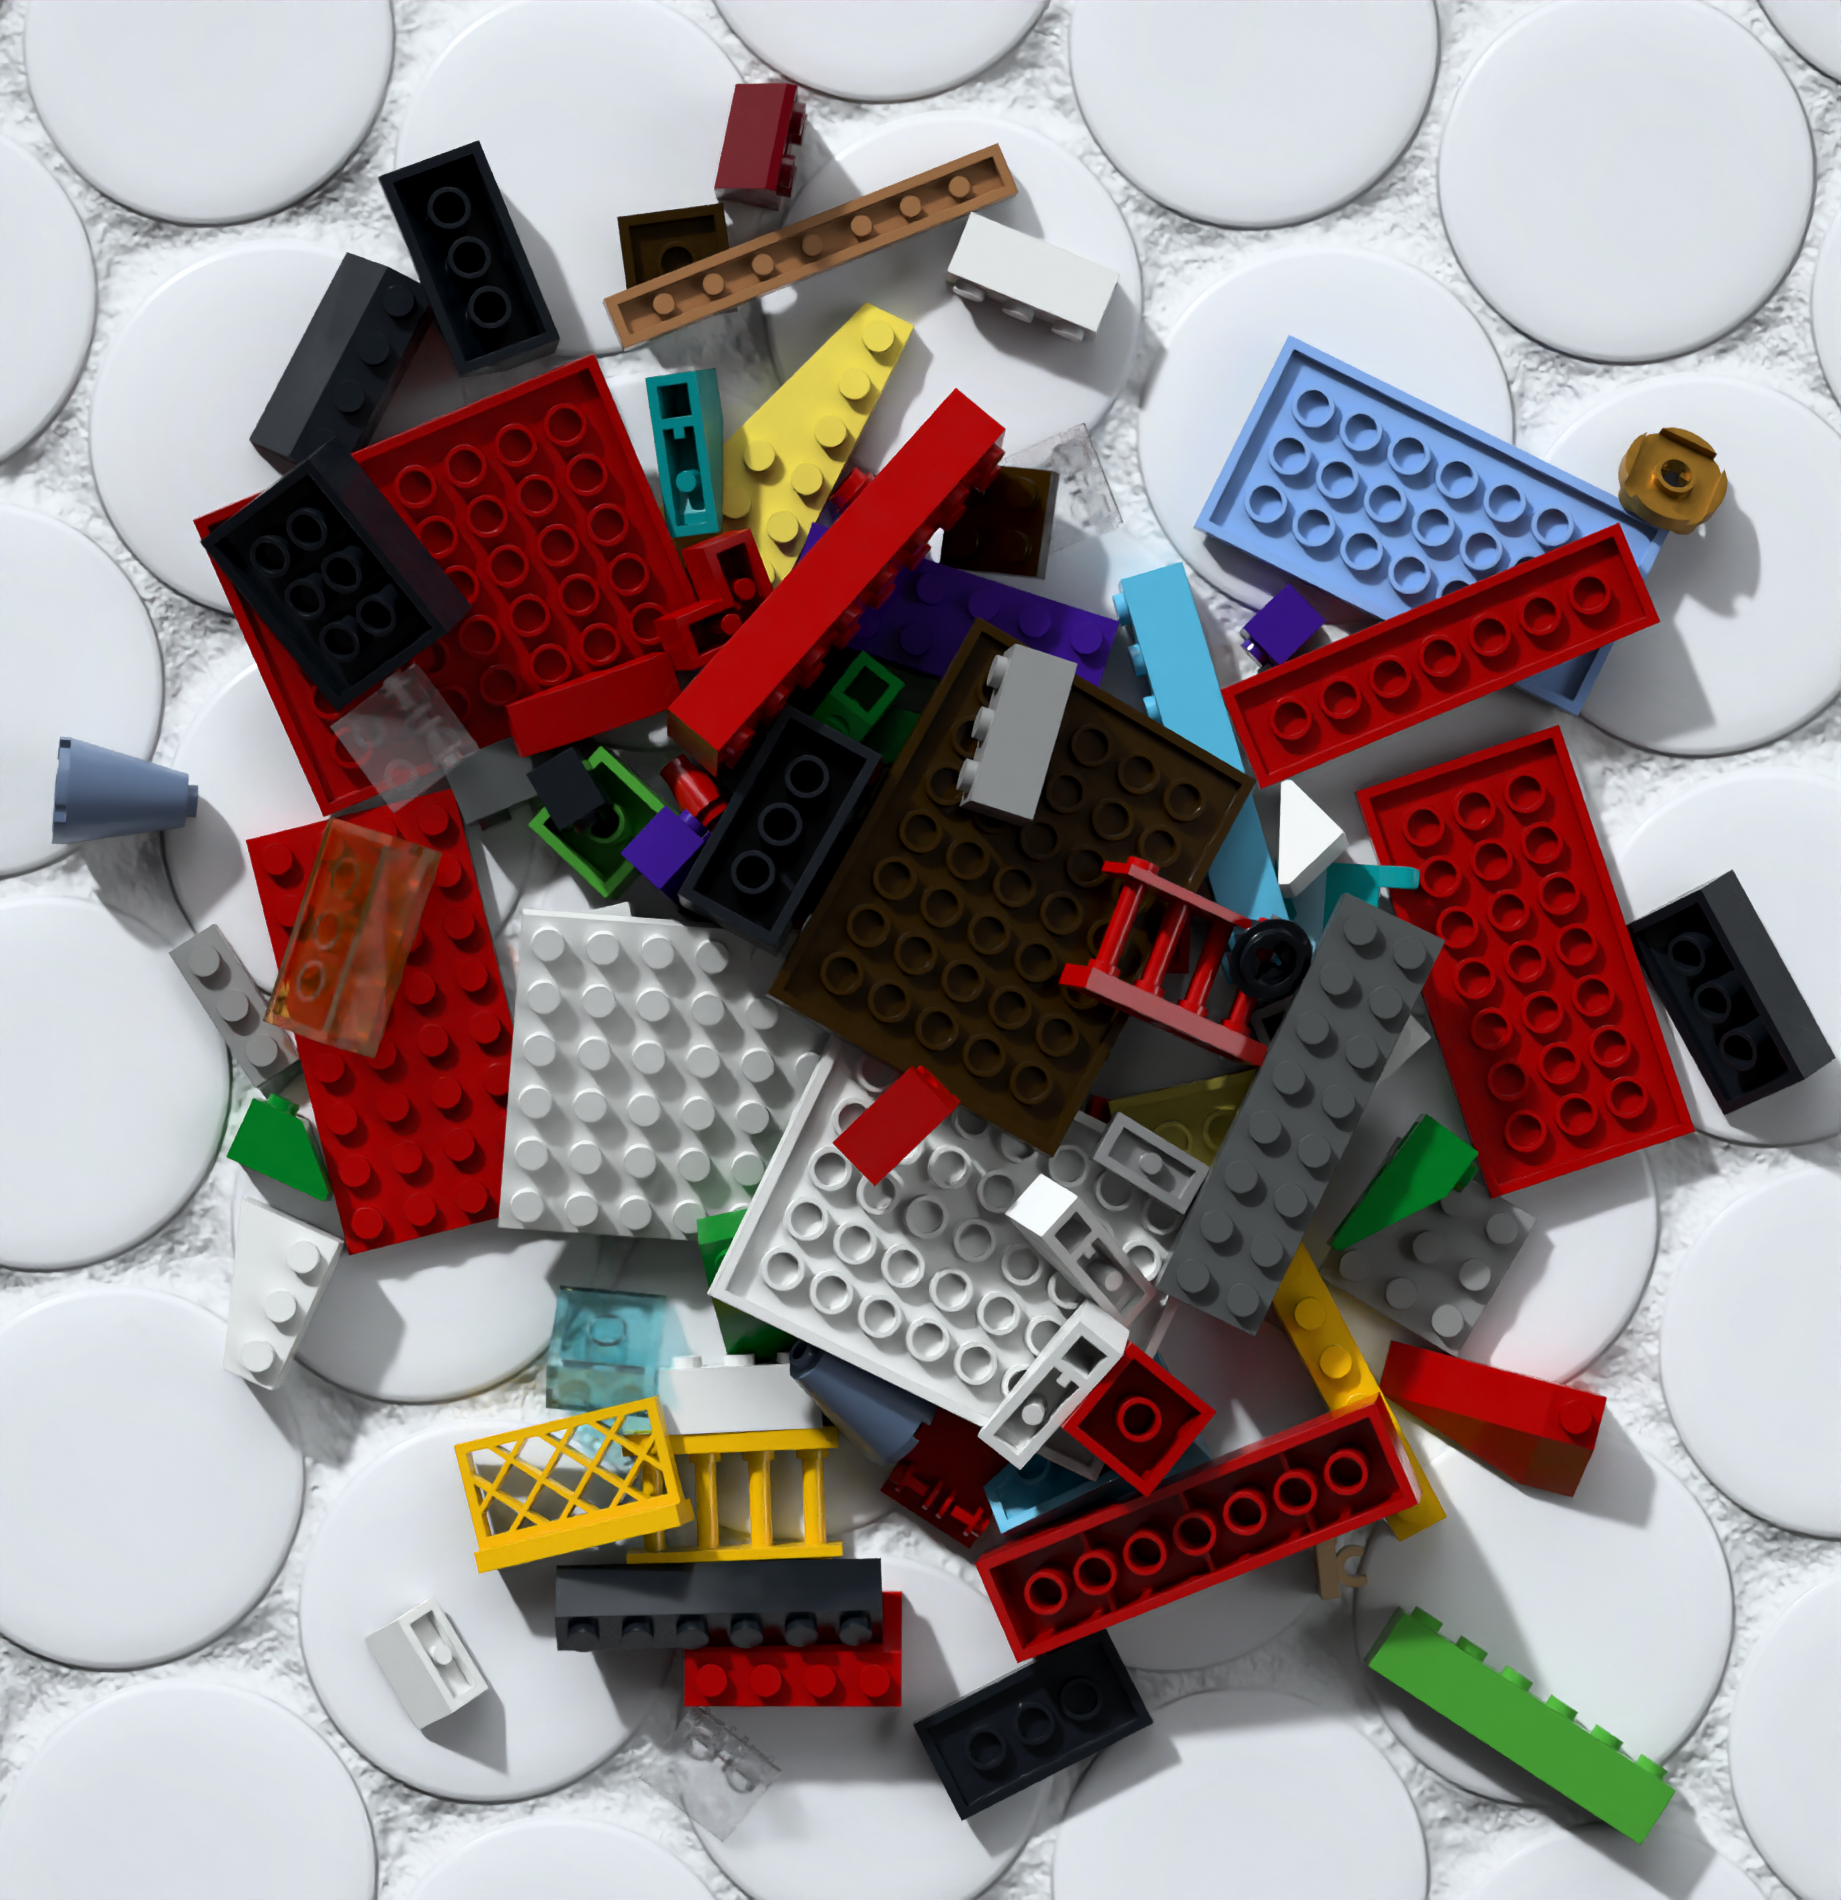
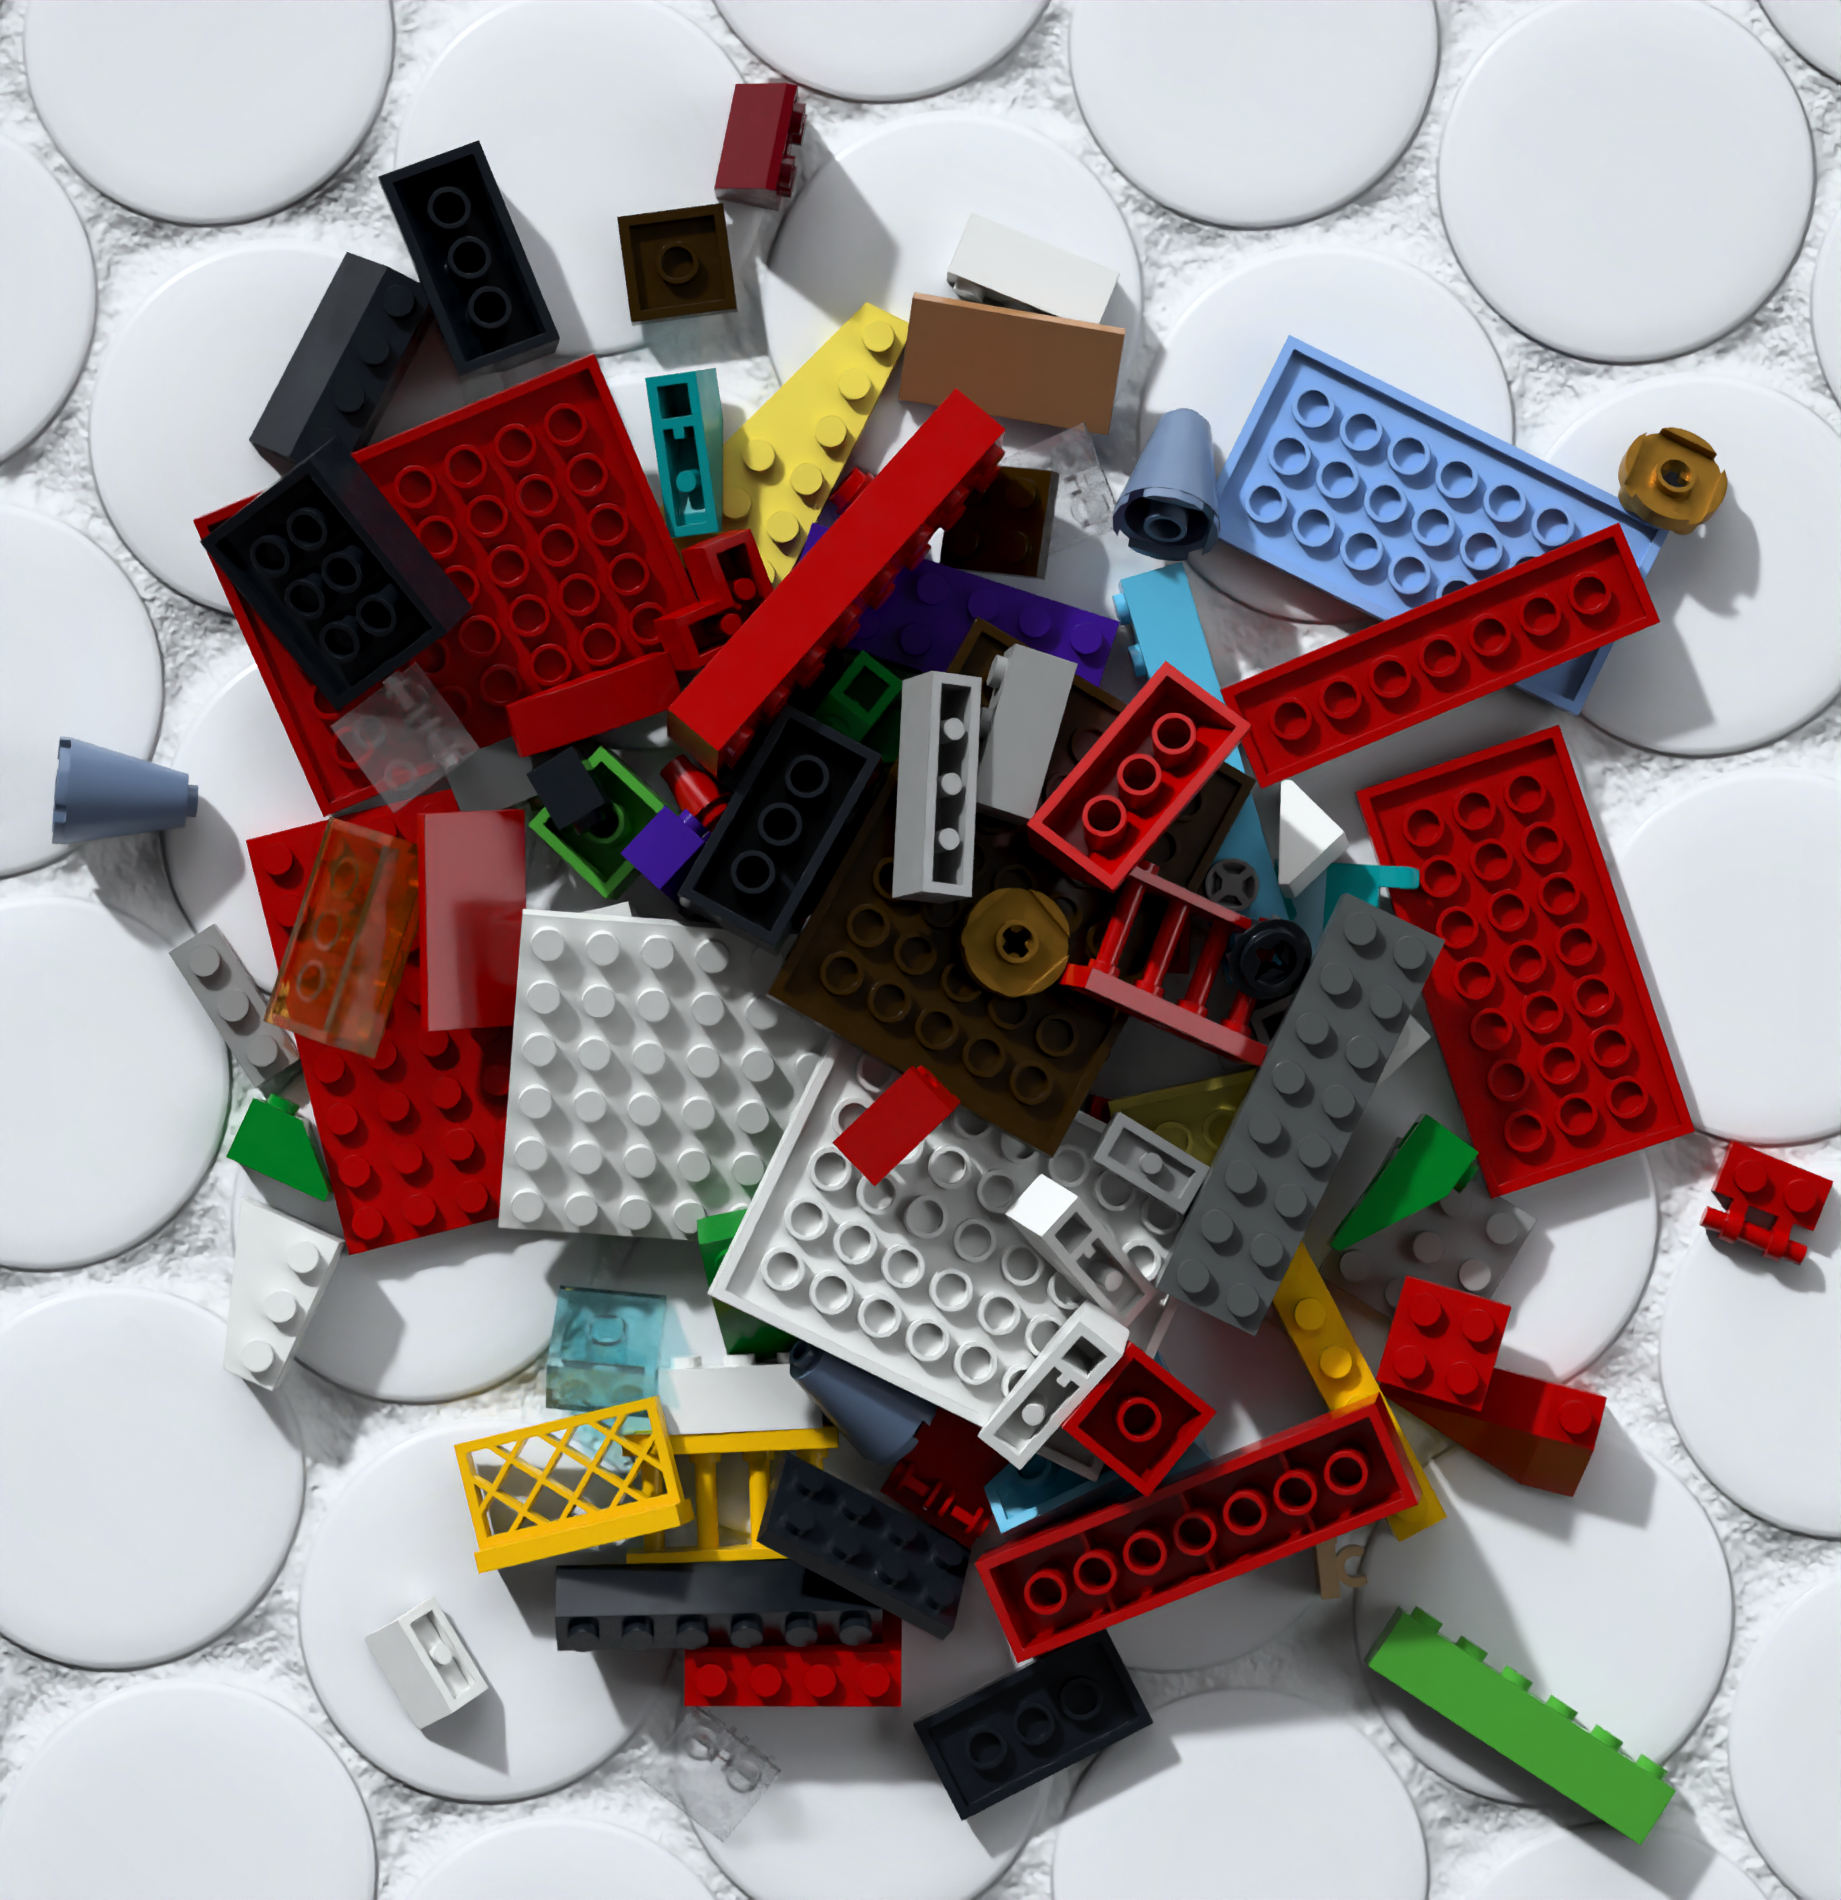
(470, 916): none -> red tile
(810, 247): medium nougat plate -> none
(864, 1545): none -> black plate
(937, 787): none -> light grey brick
(1012, 362): none -> medium nougat tile
(1046, 944): none -> pearl gold plate
(1135, 780): none -> red slope
(1172, 492): none -> sand blue cone
(1237, 880): none -> flat silver wheel
(1280, 628): dark purple brick -> none
(1443, 1342): none -> red brick
(1729, 993): black slope -> none
(1769, 1186): none -> red plate

